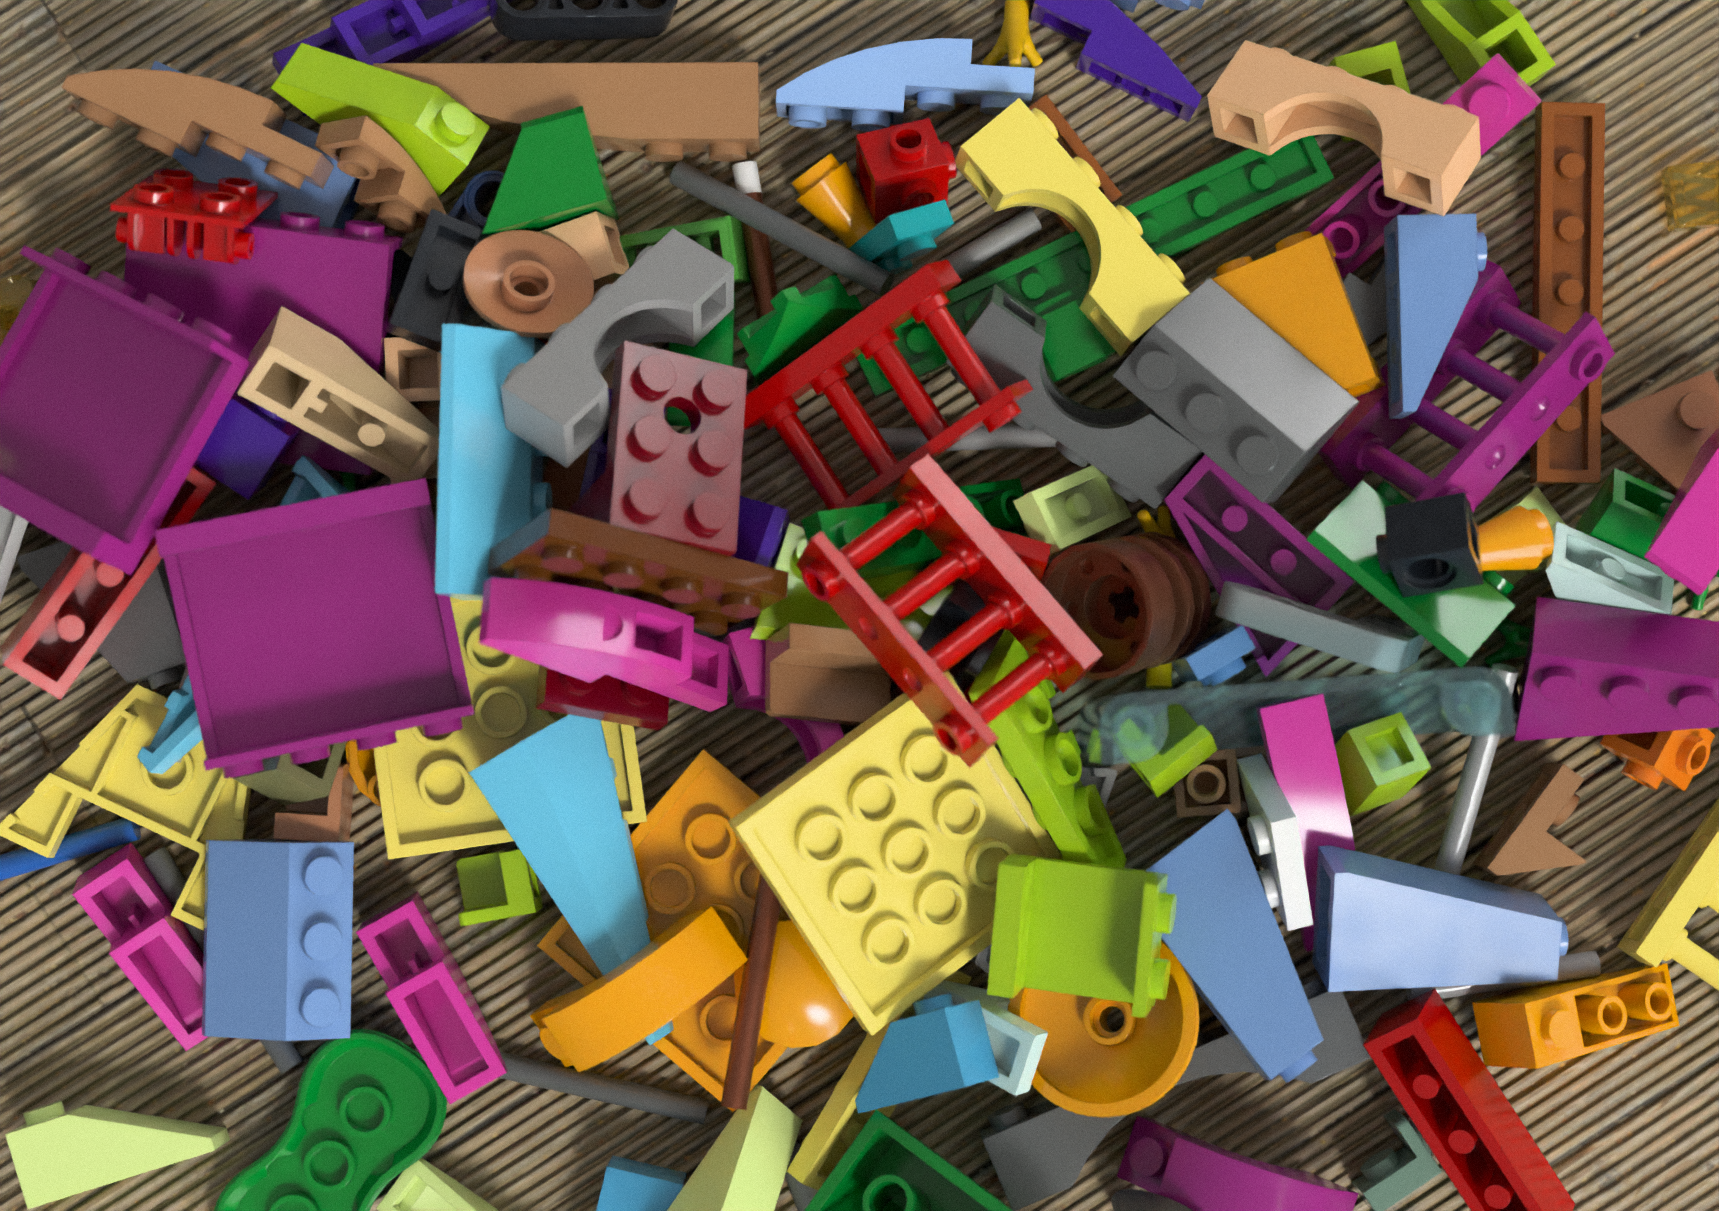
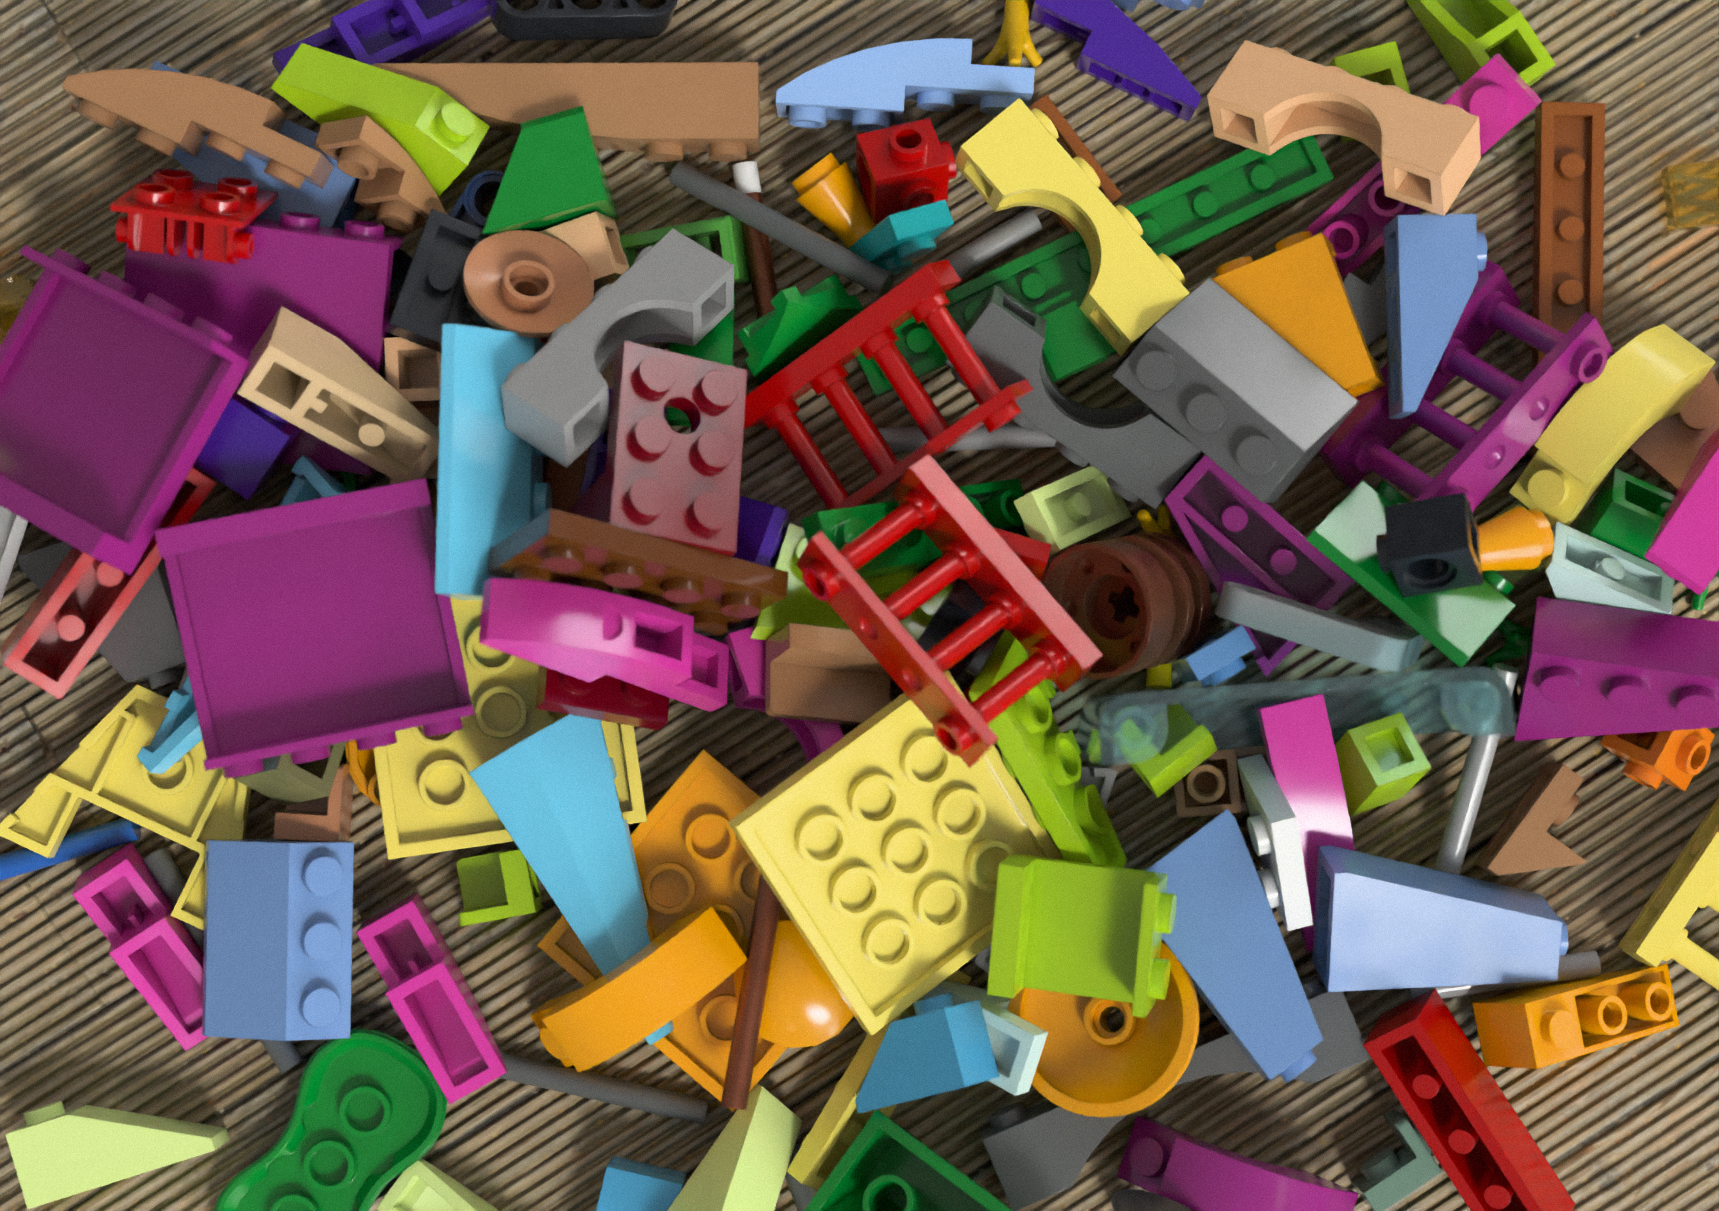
(1603, 418): none -> light yellow arch

